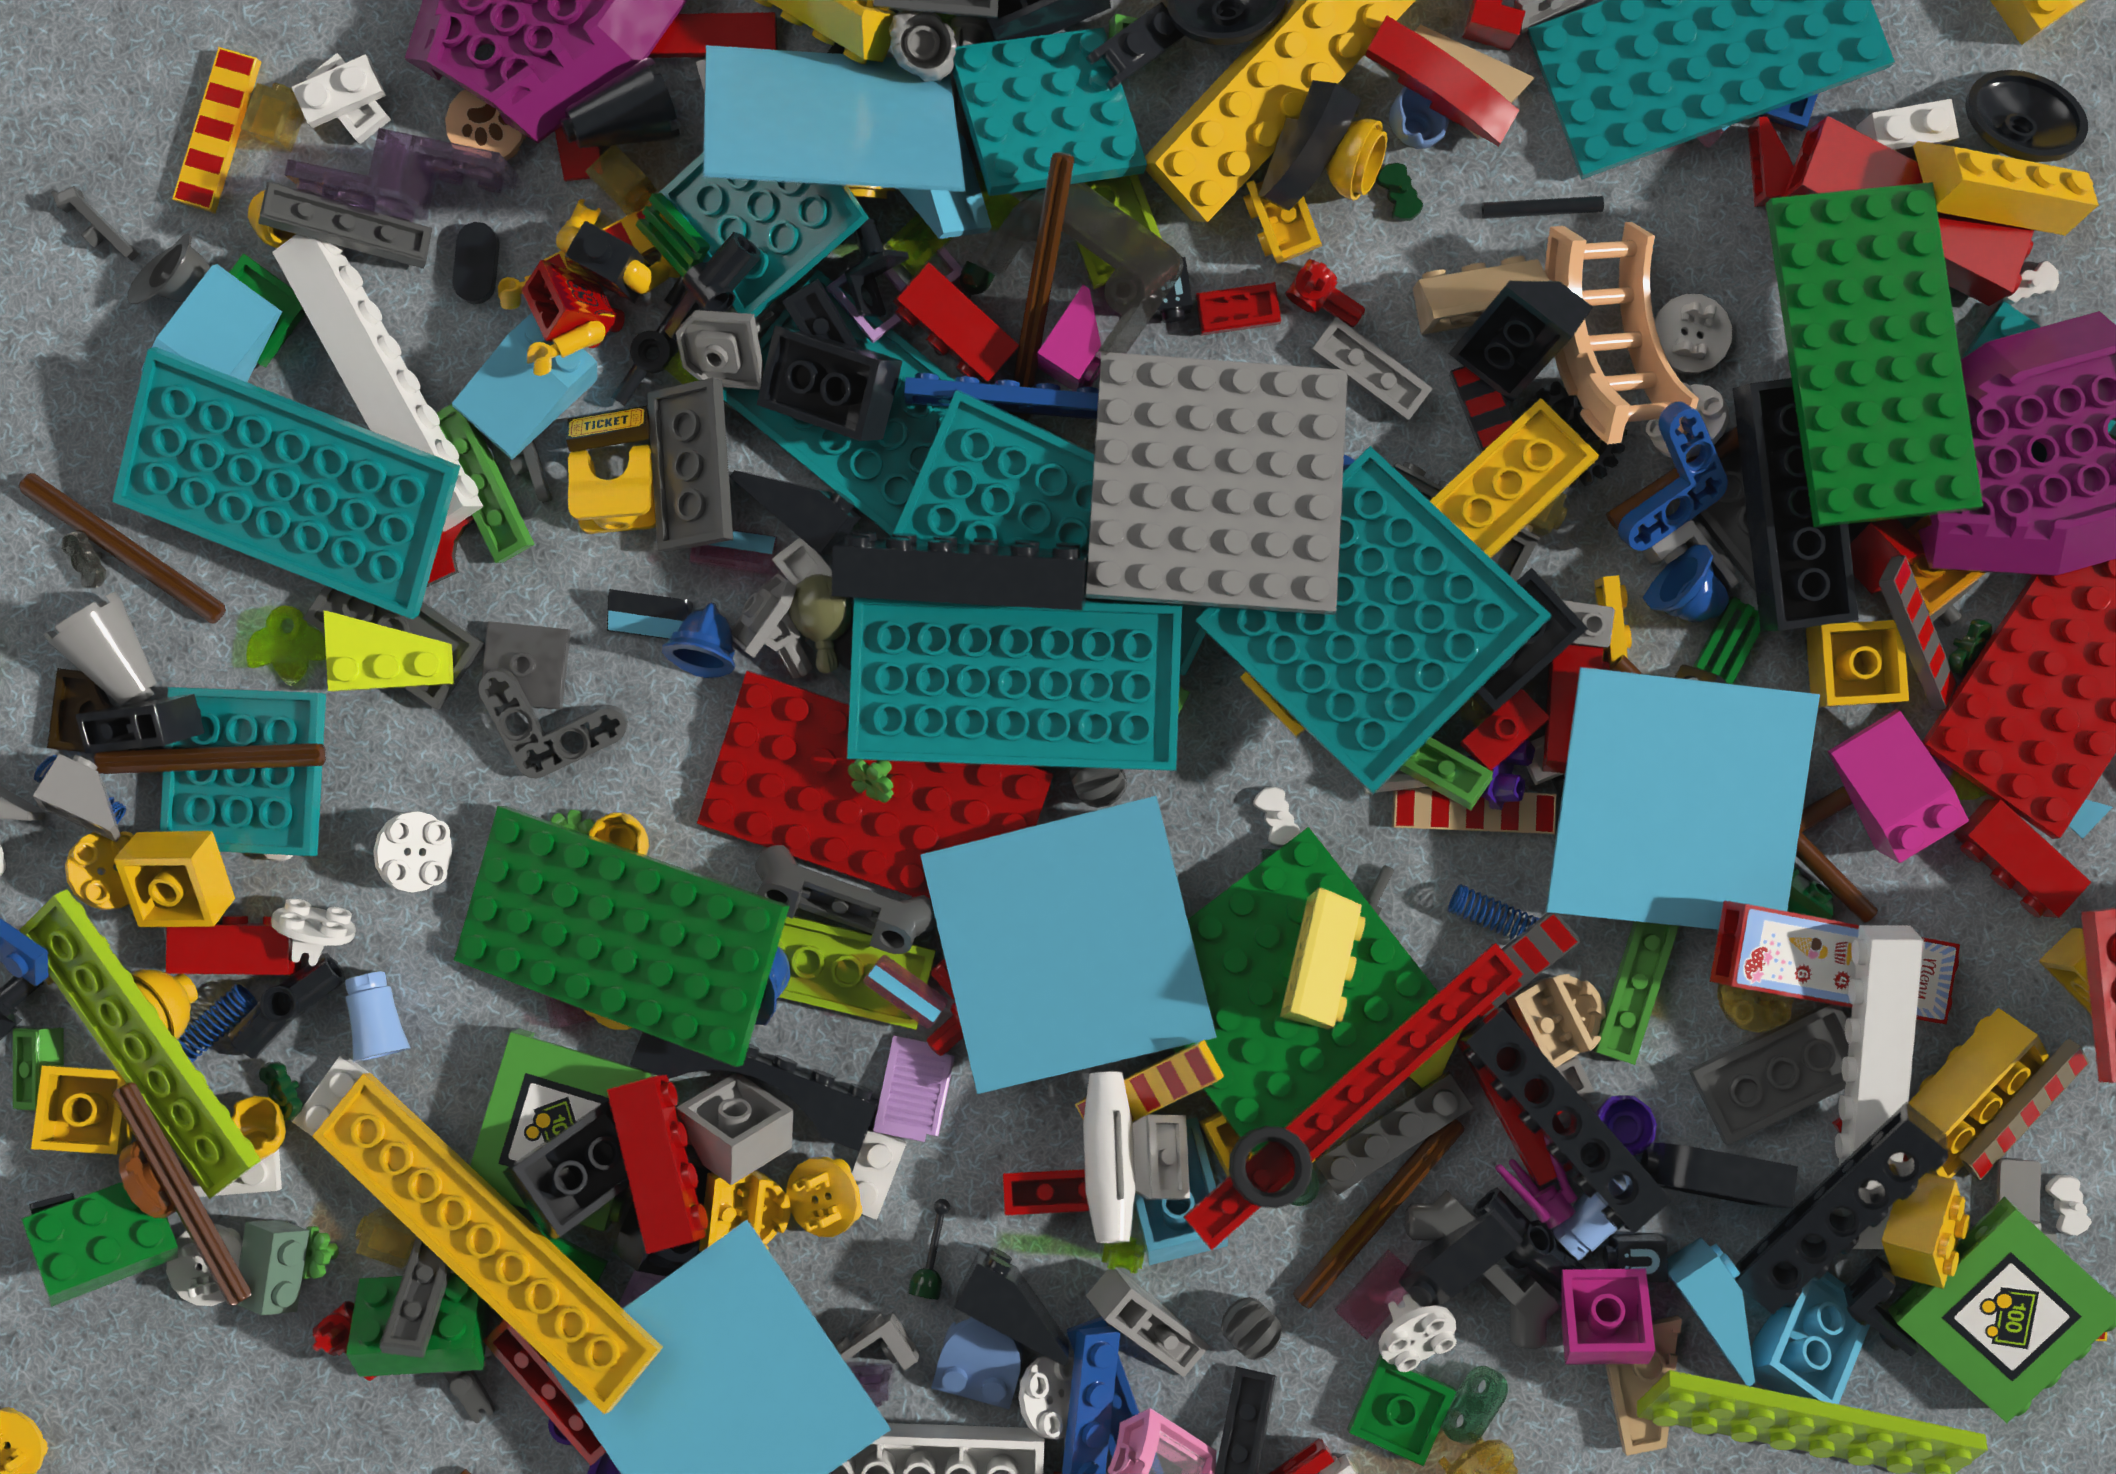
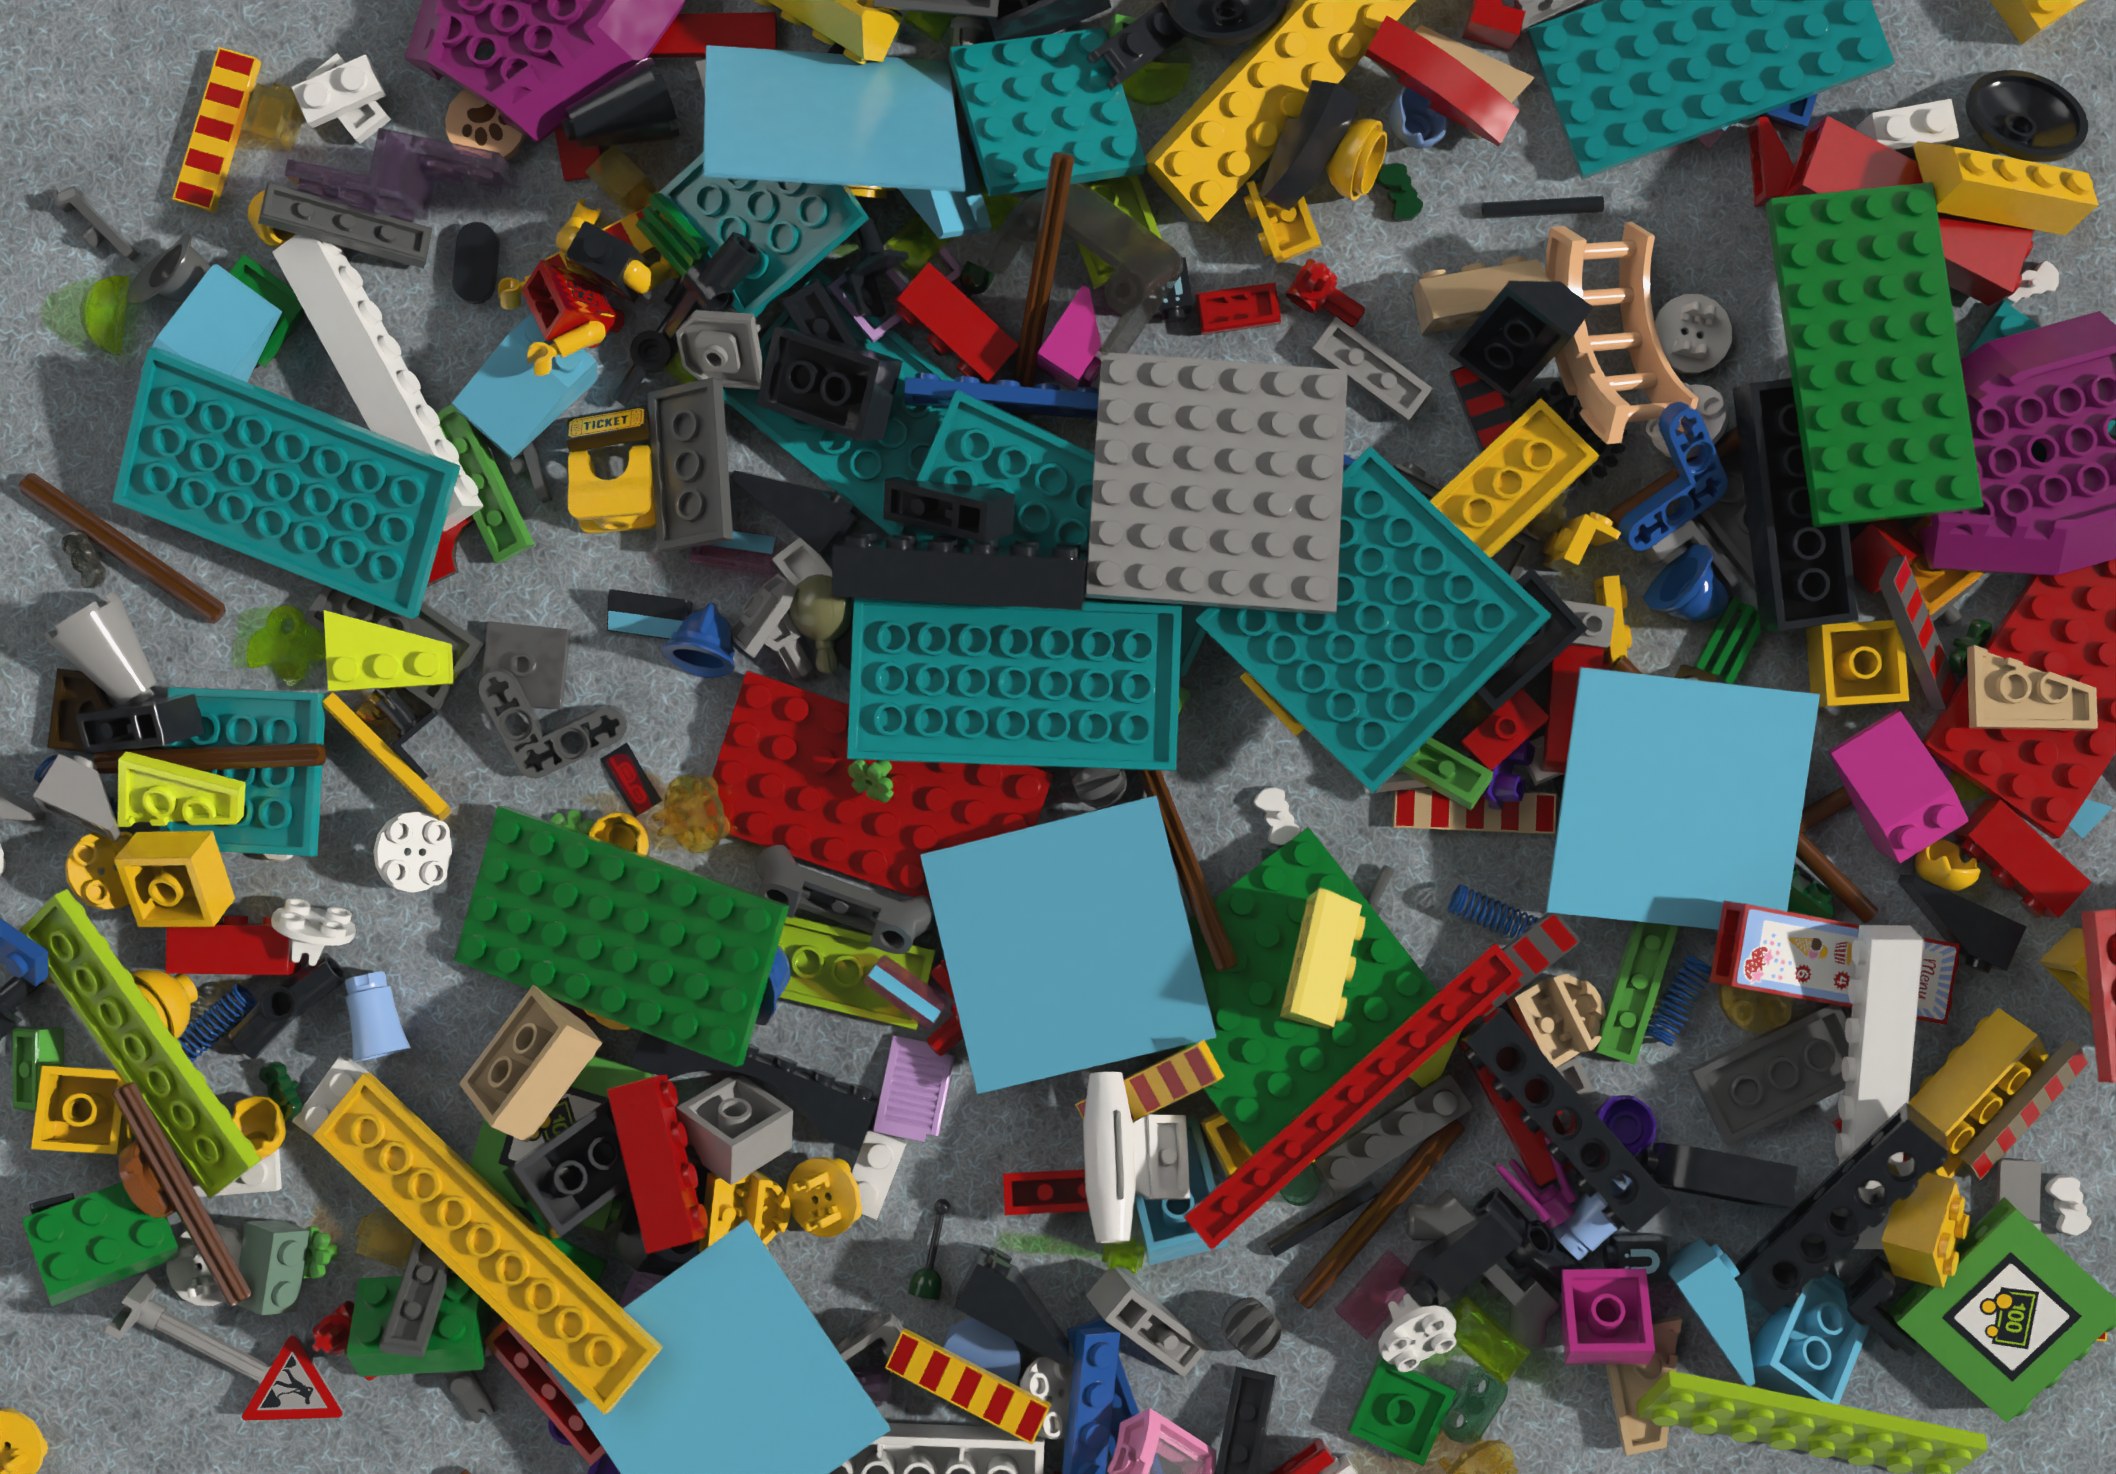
(104, 313): none -> clear neon green plate
(172, 793): none -> neon yellow wing
(287, 1387): none -> light grey piece
(369, 713): none -> clear yellow hinge
(386, 757): none -> yellow tile
(406, 723): none -> black bracket
(529, 1065): none -> tan slope
(630, 779): none -> sticker
(693, 813): none -> clear yellow plate
(923, 44): light grey hair -> none
(950, 508): none -> black slope
(968, 1386): none -> tile
(1156, 83): none -> clear neon green plate
(1190, 873): none -> reddish brown axle
(1301, 1176): black tyre -> none
(1322, 1219): none -> black piece
(1488, 1341): none -> clear neon green plate
(1569, 545): none -> yellow bracket
(1658, 1032): none -> blue piece
(1944, 867): none -> yellow hair
(1983, 935): none -> black slope
(2020, 697): none -> tan wing

